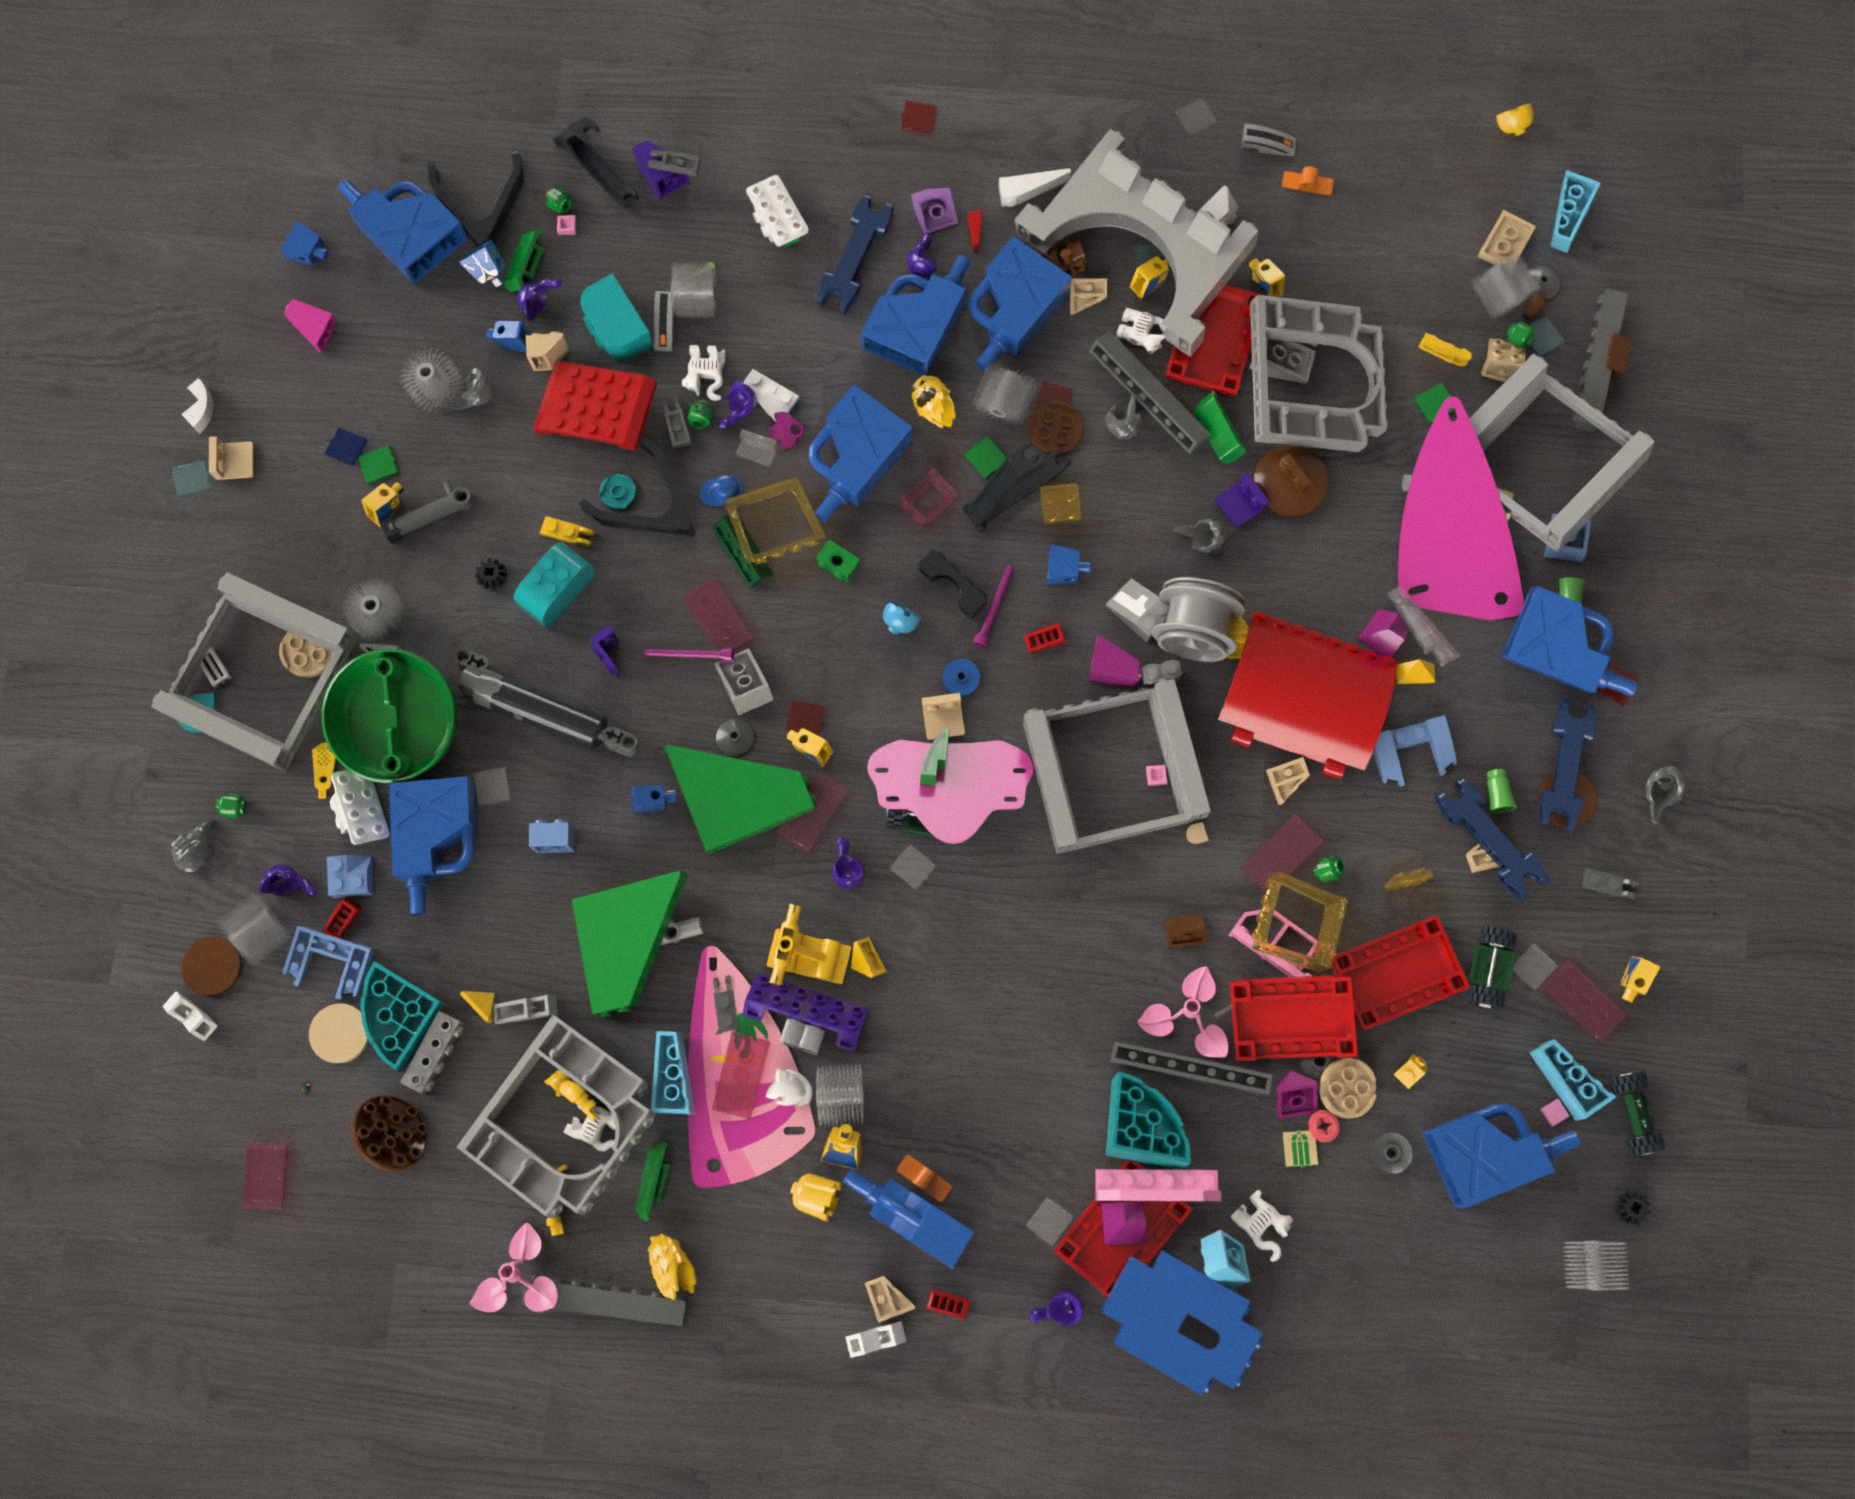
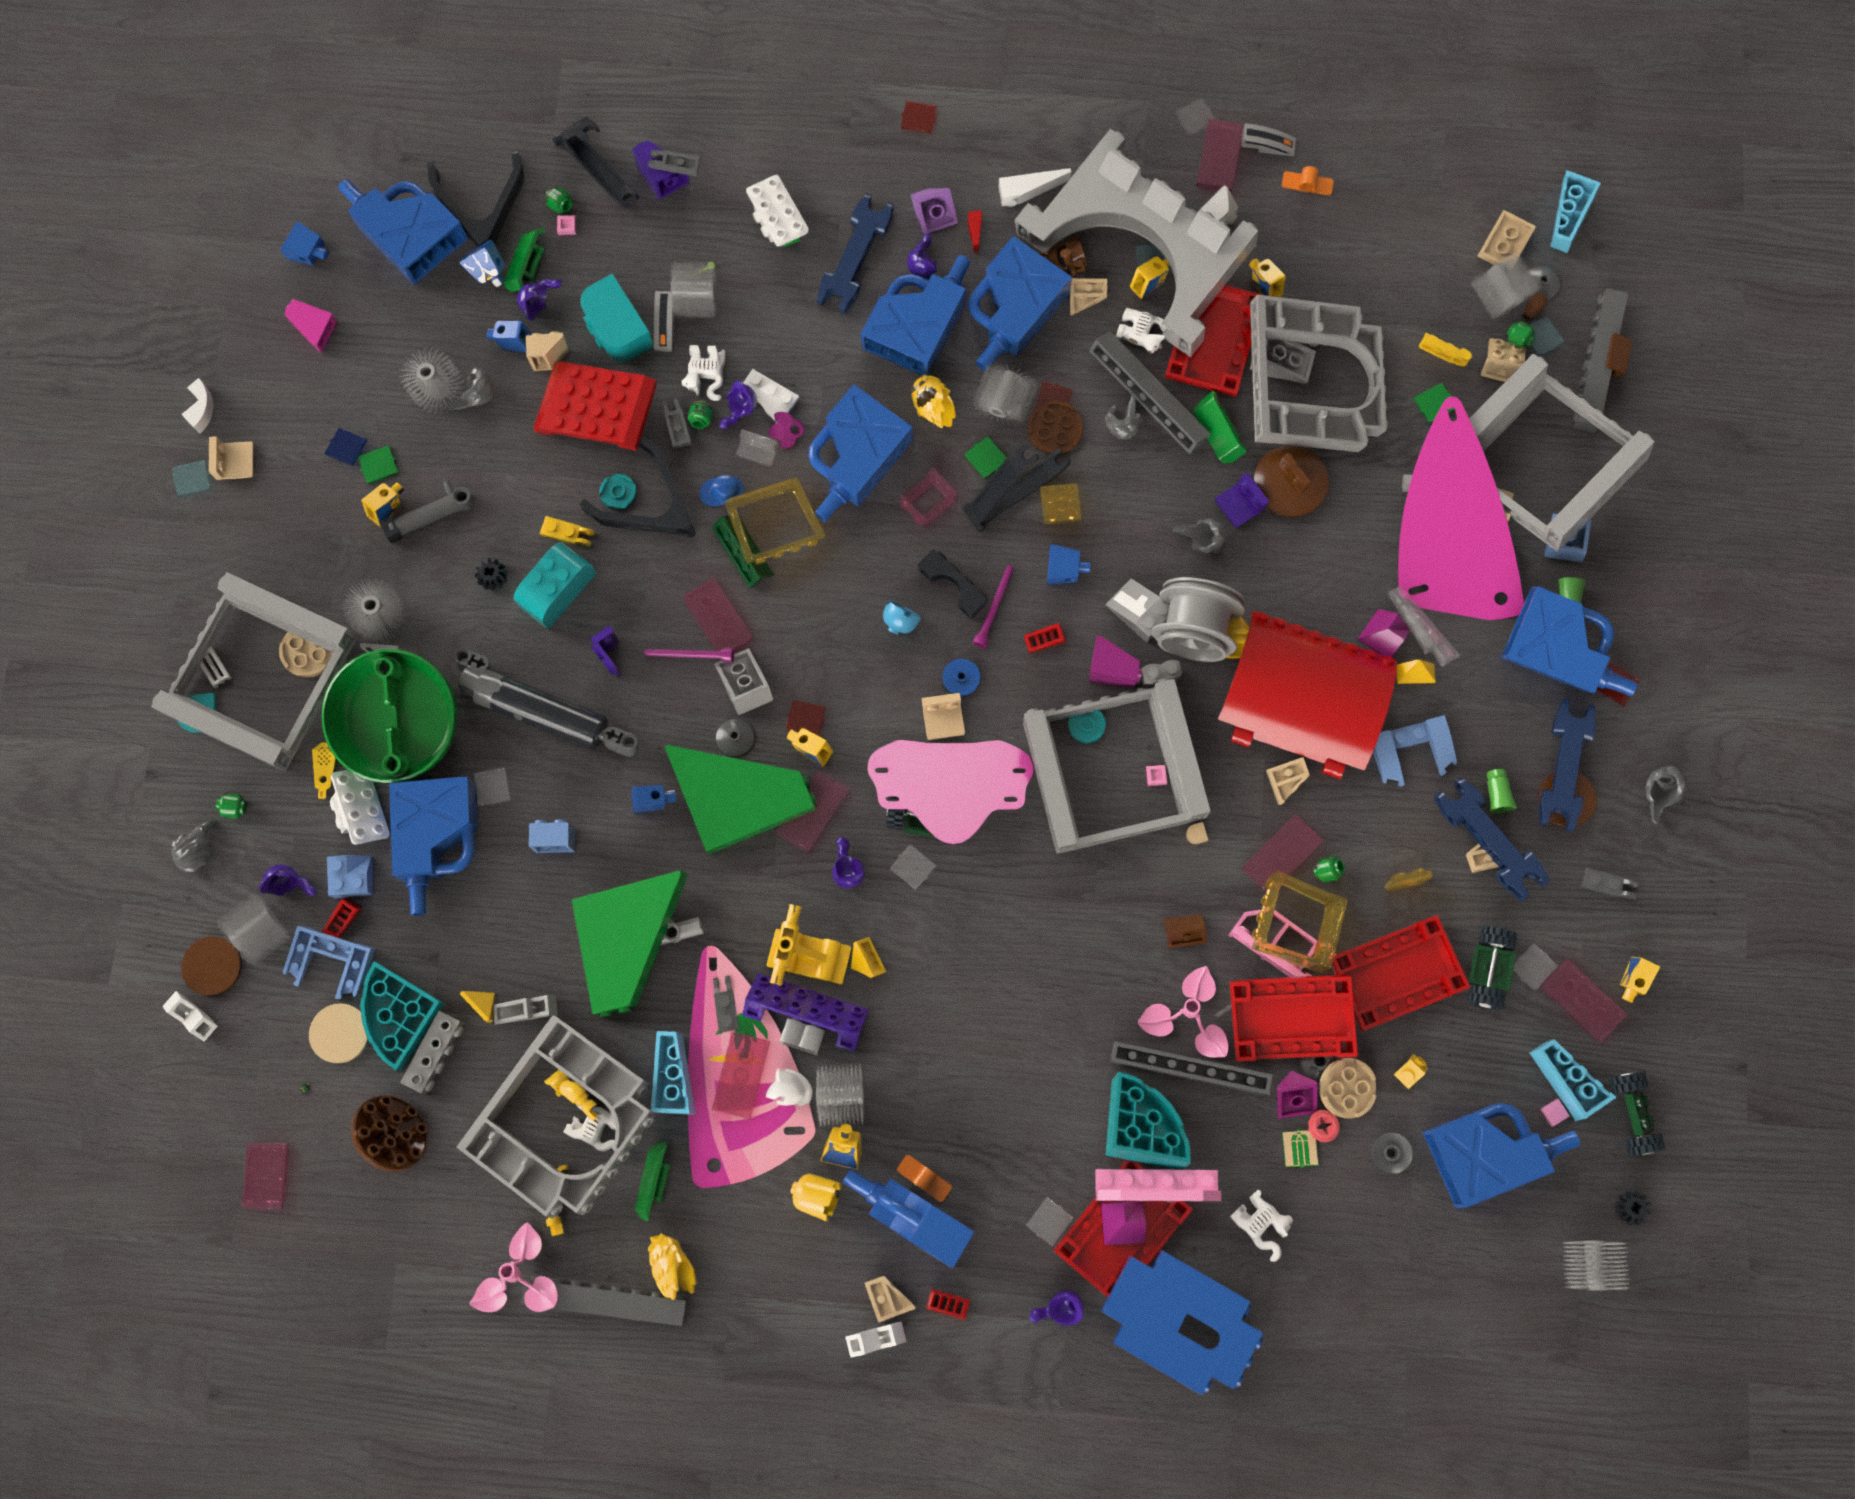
(833, 552): green brick -> none
(935, 759): slope -> none
(1085, 731): none -> teal tile
(1219, 154): none -> clear pink tile
(1225, 1260): medium azure brick -> none
(1516, 120): yellow cylinder -> none

